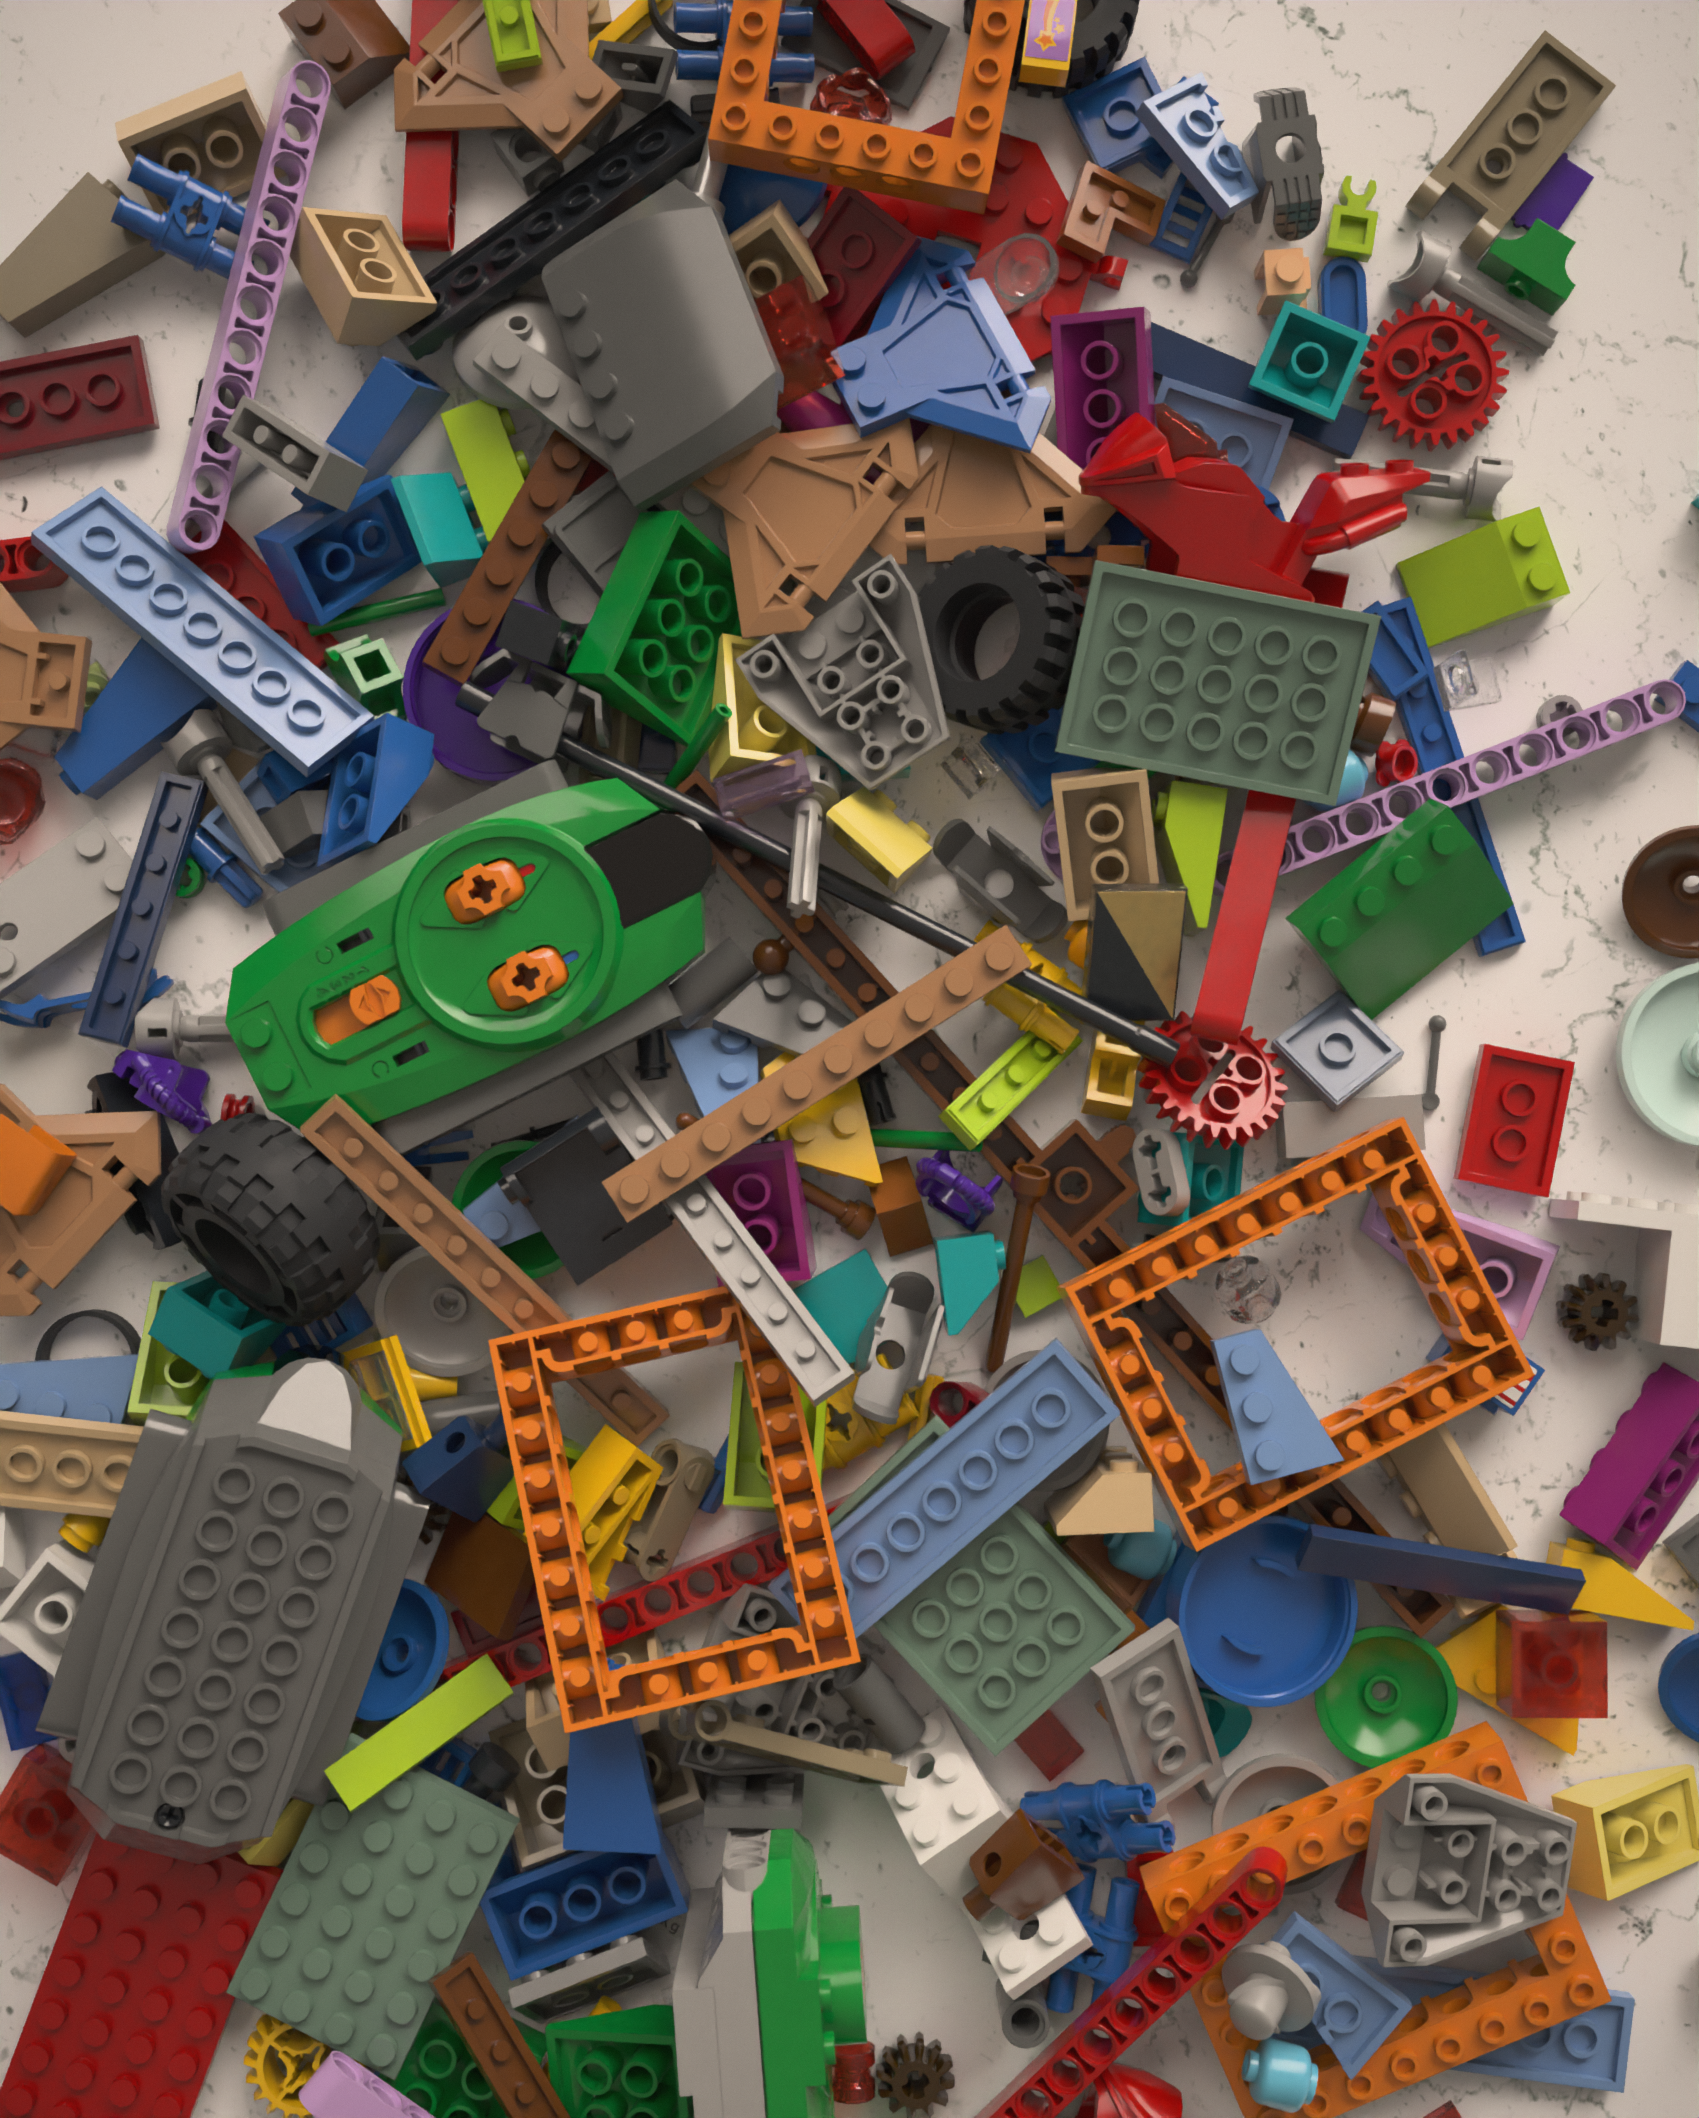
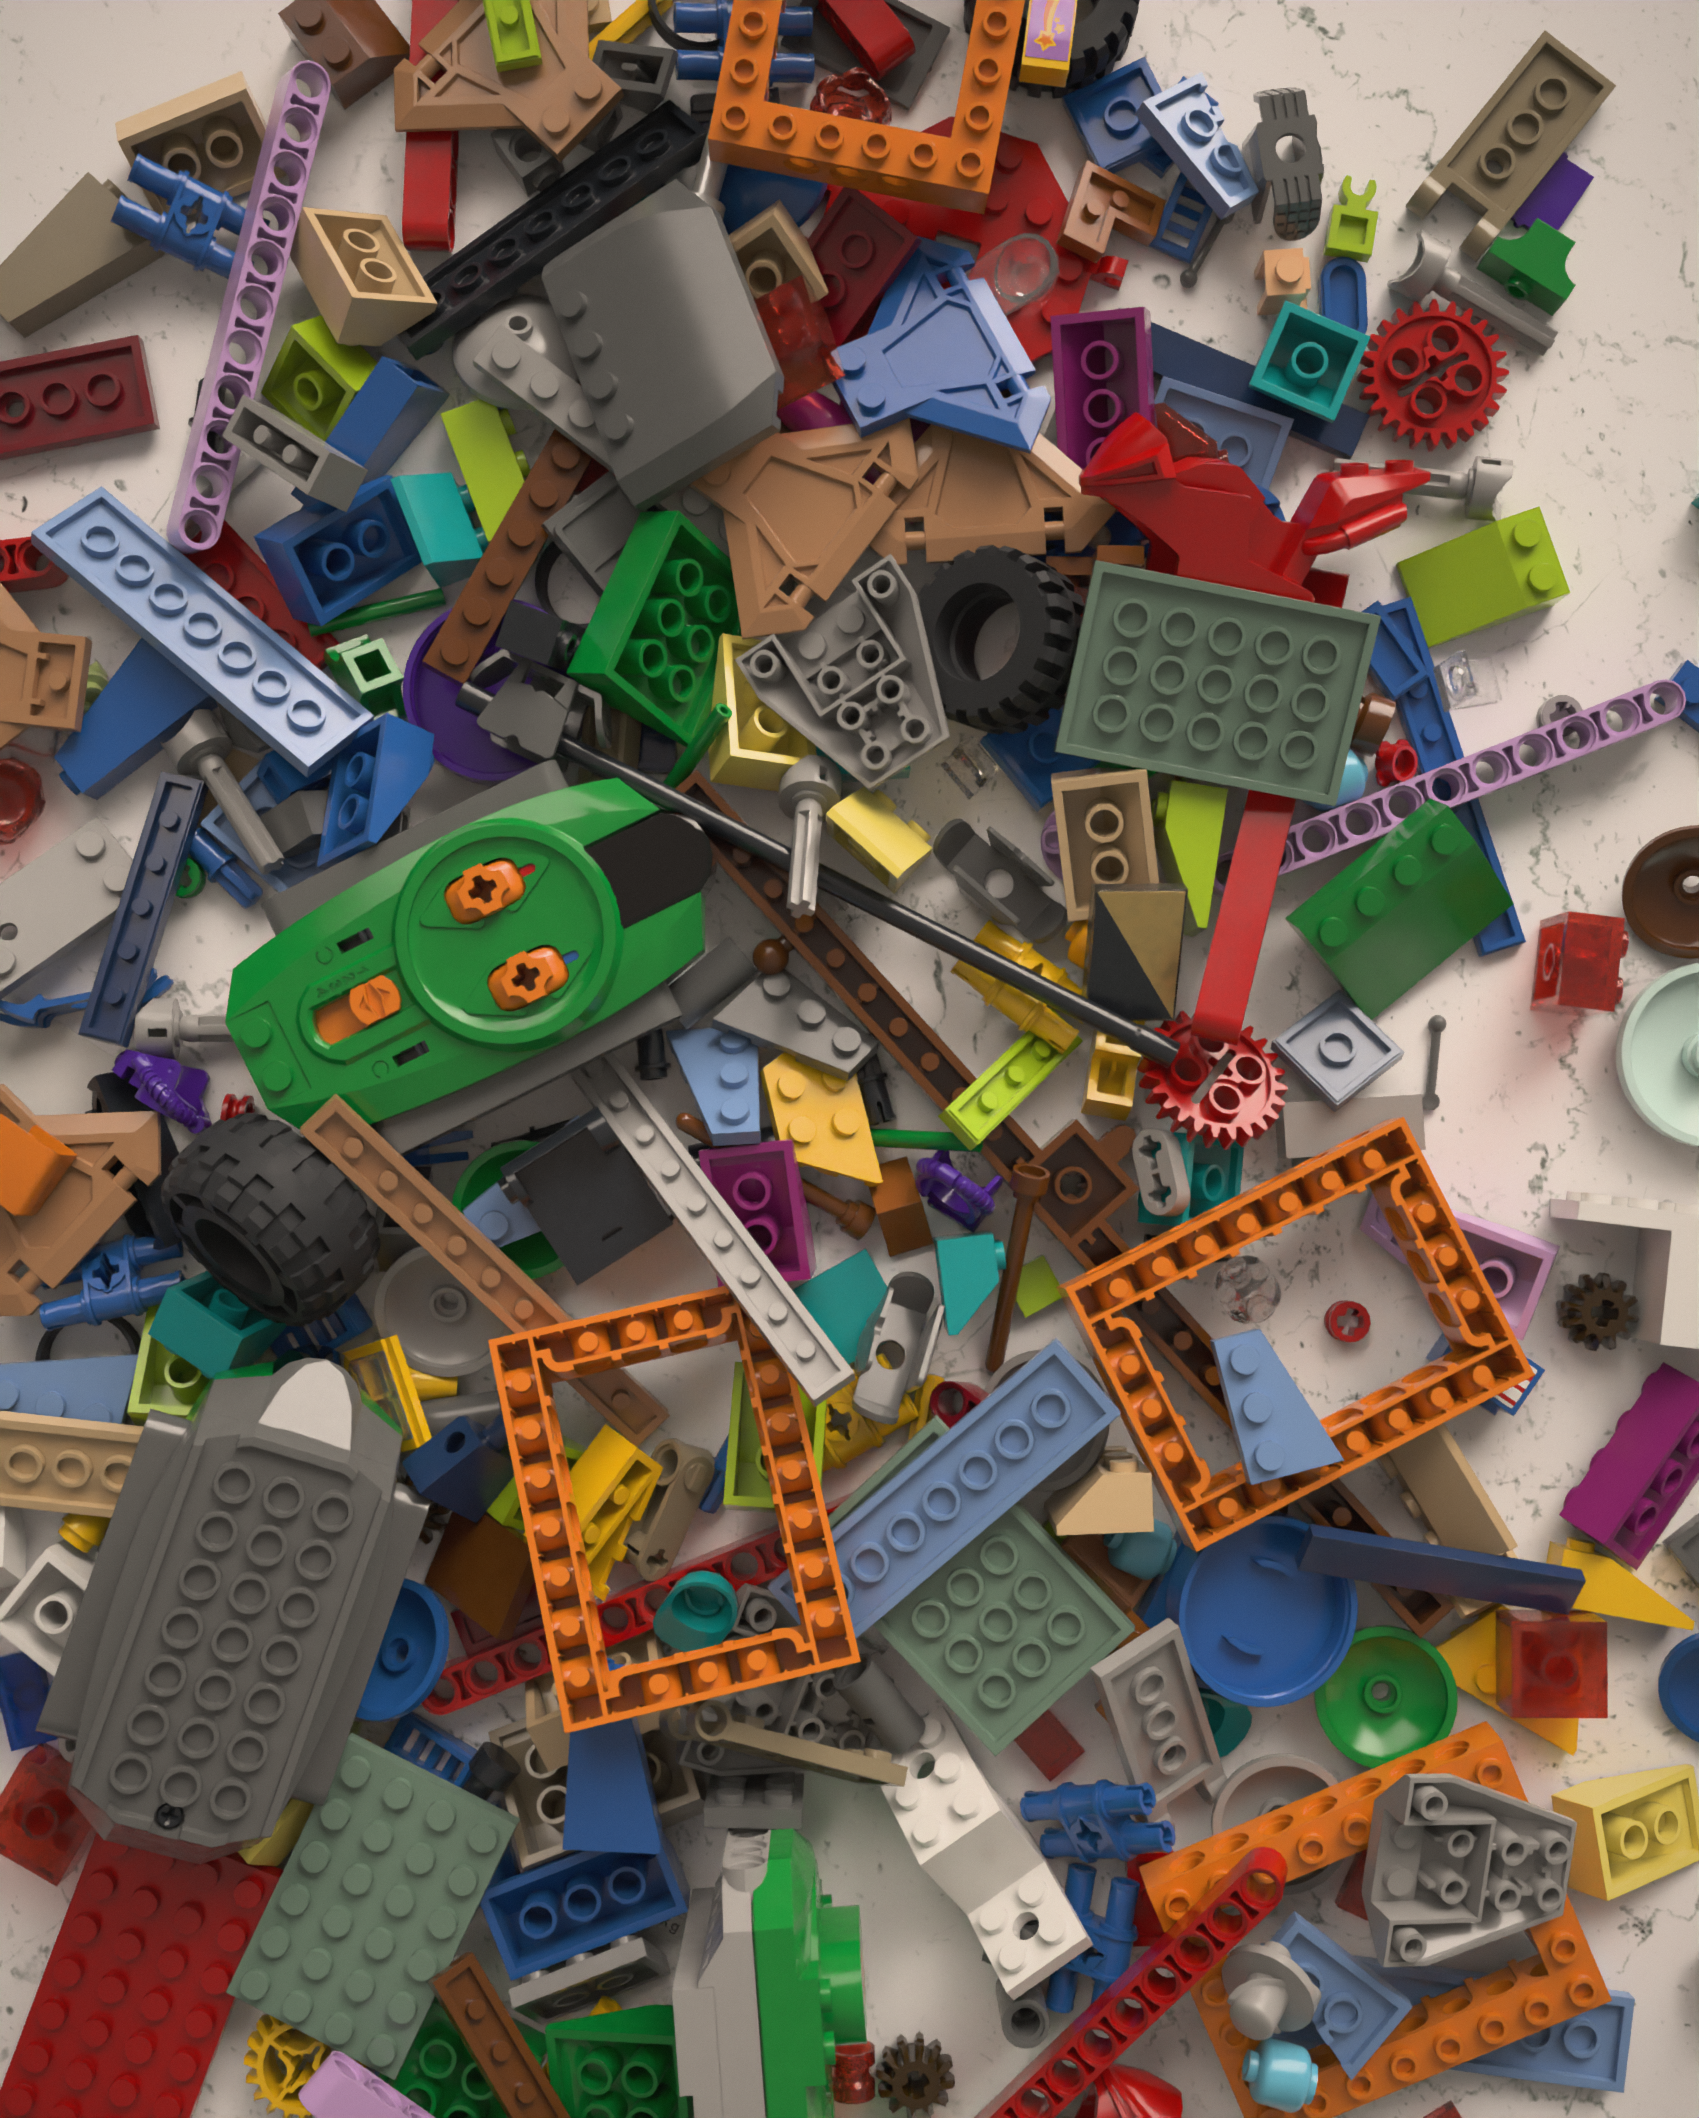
(127, 1290): none -> blue pin
(316, 377): none -> lime slope
(418, 1733): lime tile -> none
(697, 1612): none -> teal cap
(763, 785): tile -> none
(816, 1074): medium nougat plate -> none
(1020, 1869): reddish brown torso -> none
(1340, 1309): none -> red bush
(1514, 1120): red plate -> none
(1579, 964): none -> clear red brick

